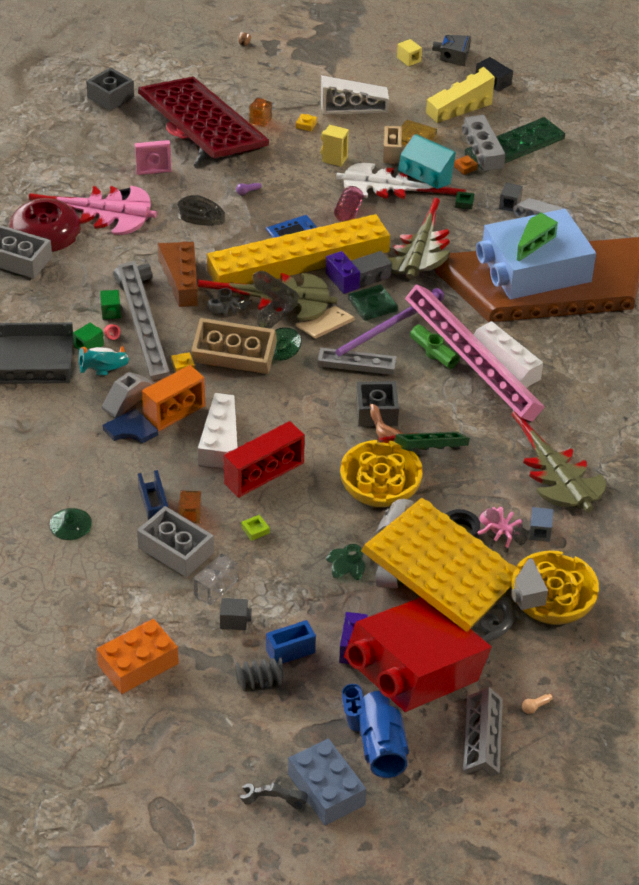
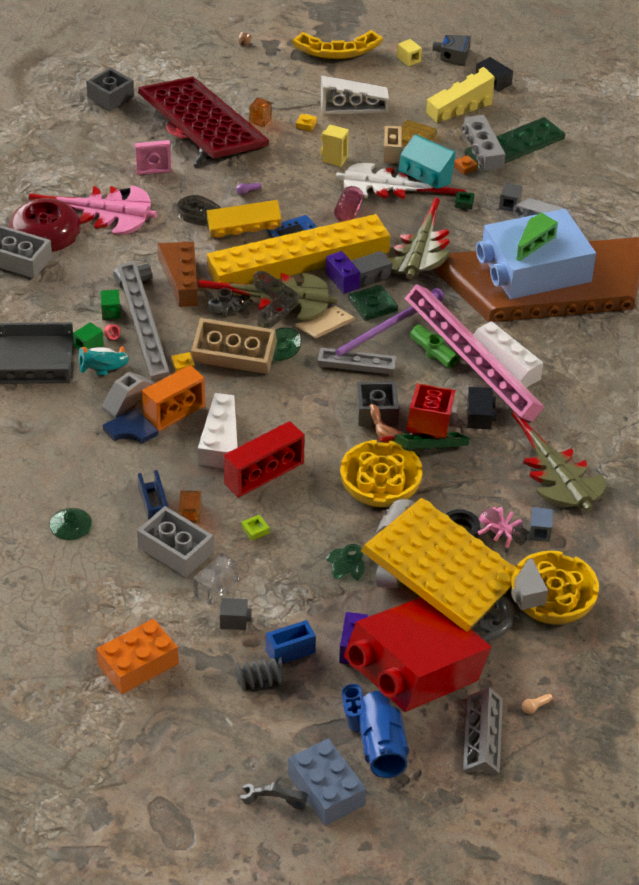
(244, 218): none -> yellow brick
(337, 49): none -> yellow brick
(430, 411): none -> red brick
(480, 408): none -> black piece

